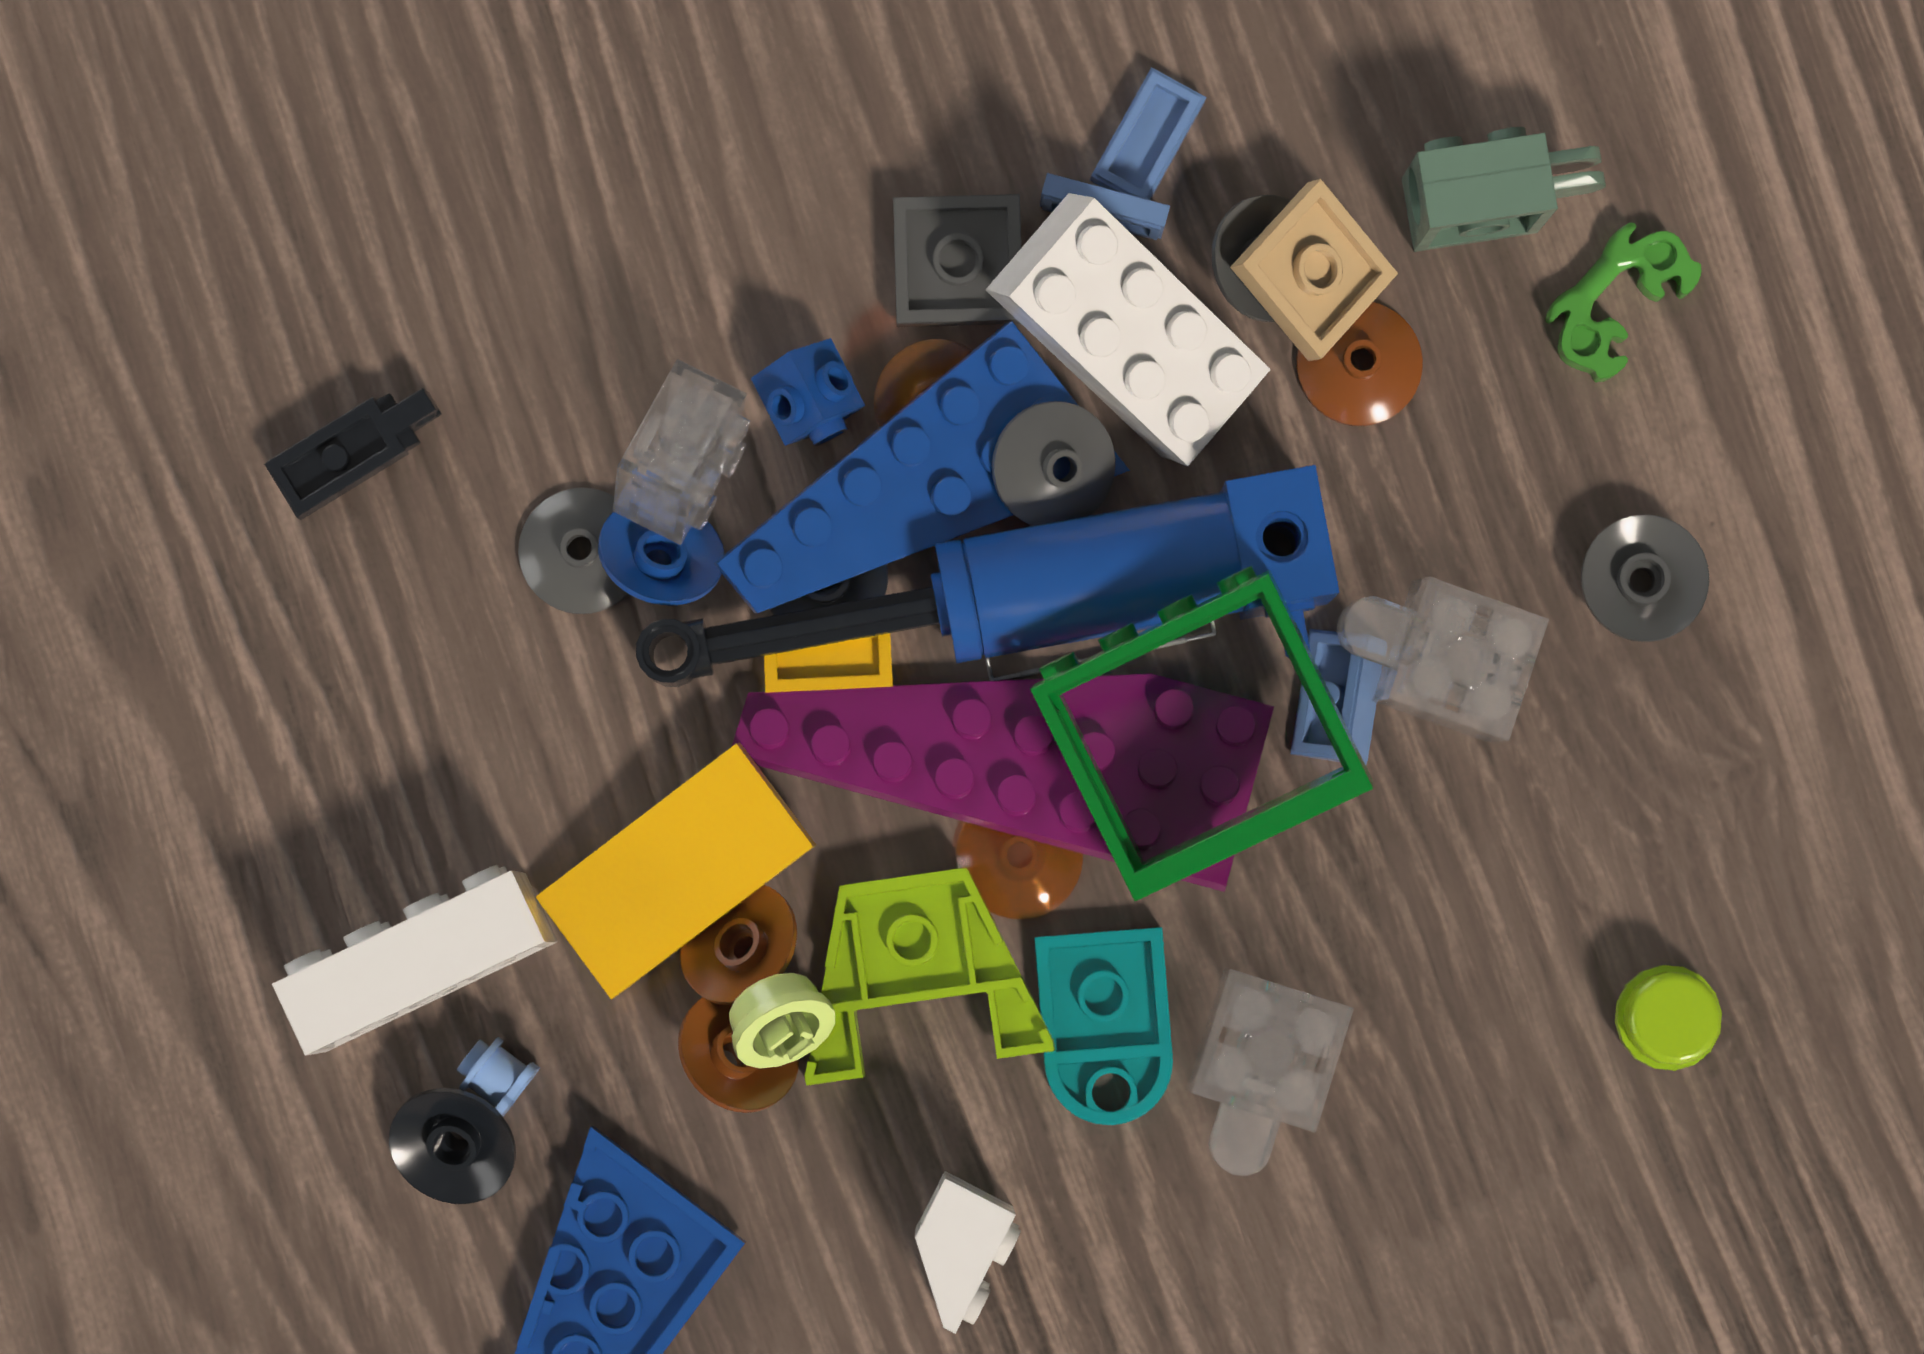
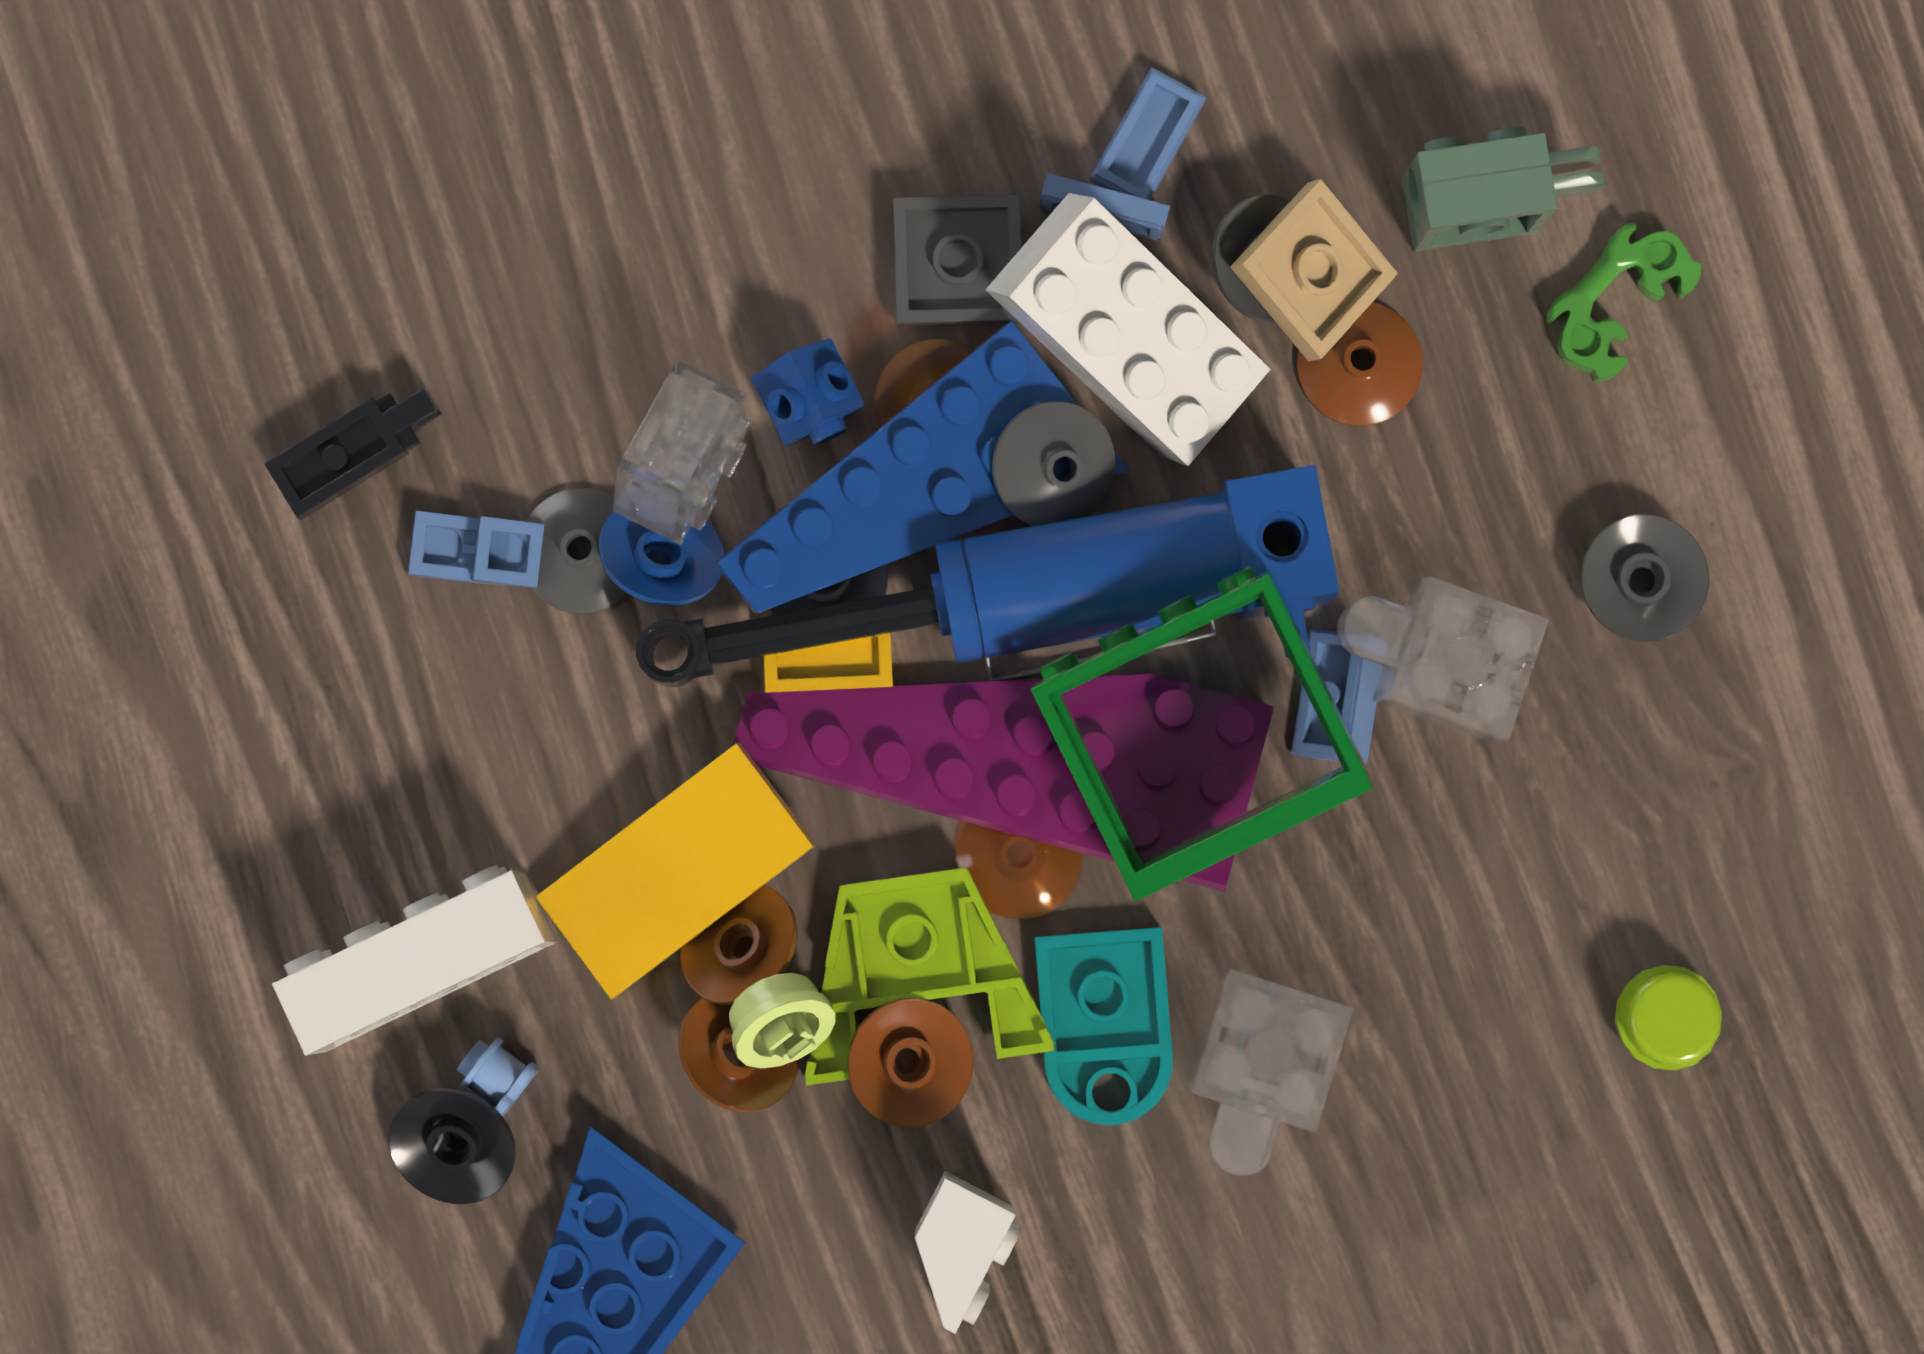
(476, 549): none -> medium blue slope
(939, 1069): none -> dark orange dish

